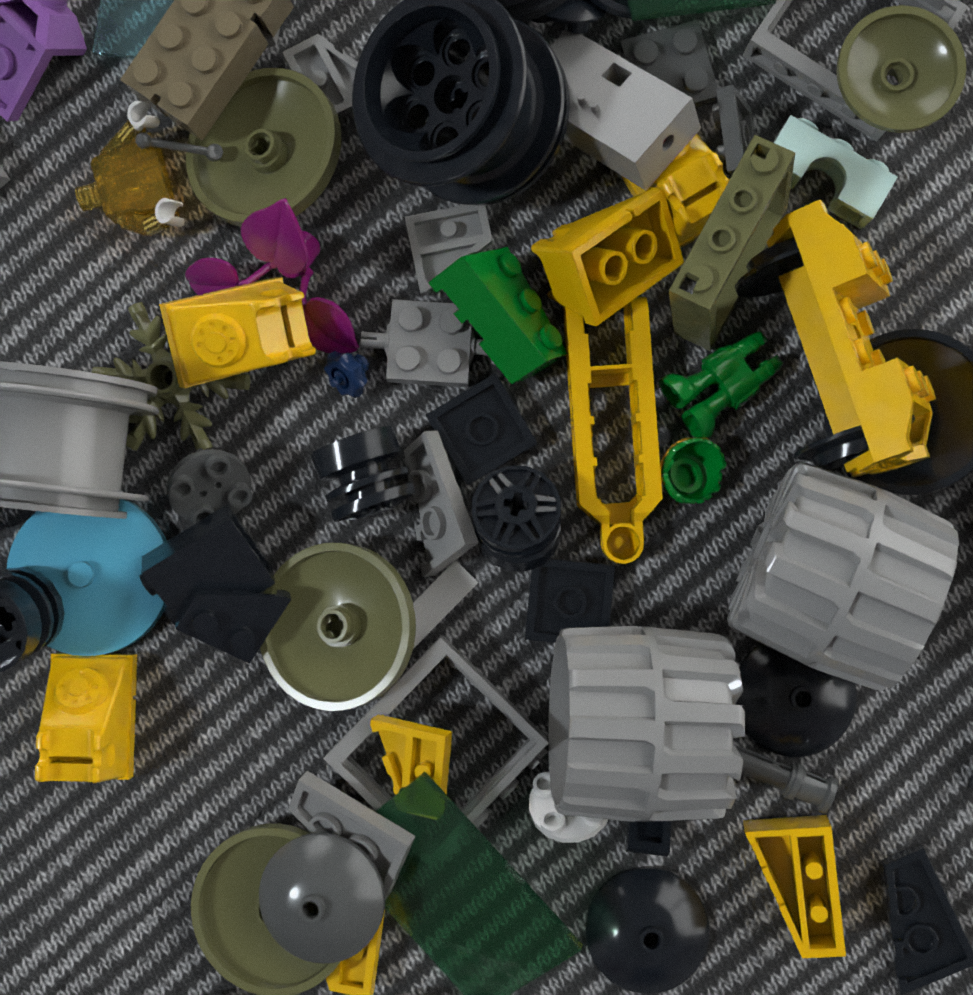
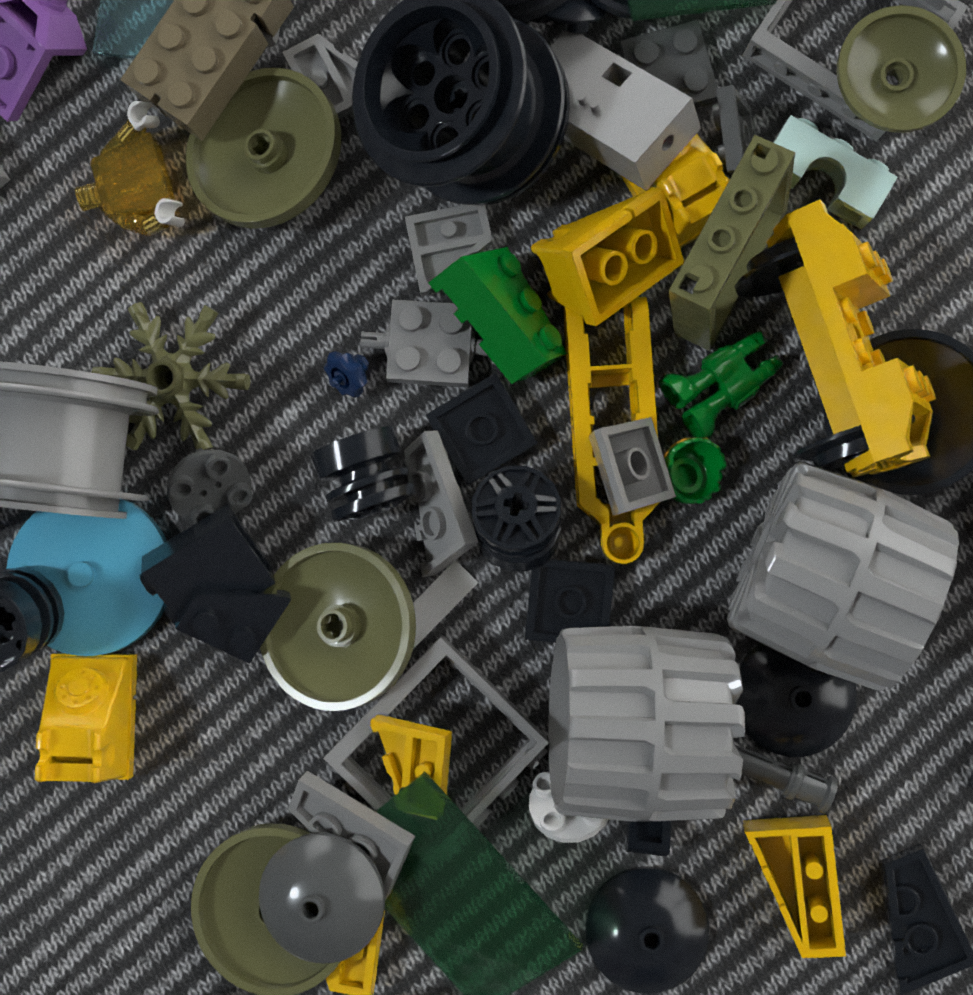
(213, 151): dark grey hinge -> none
(235, 331): yellow piece -> none
(277, 238): magenta plant -> none
(631, 465): none -> light grey slope

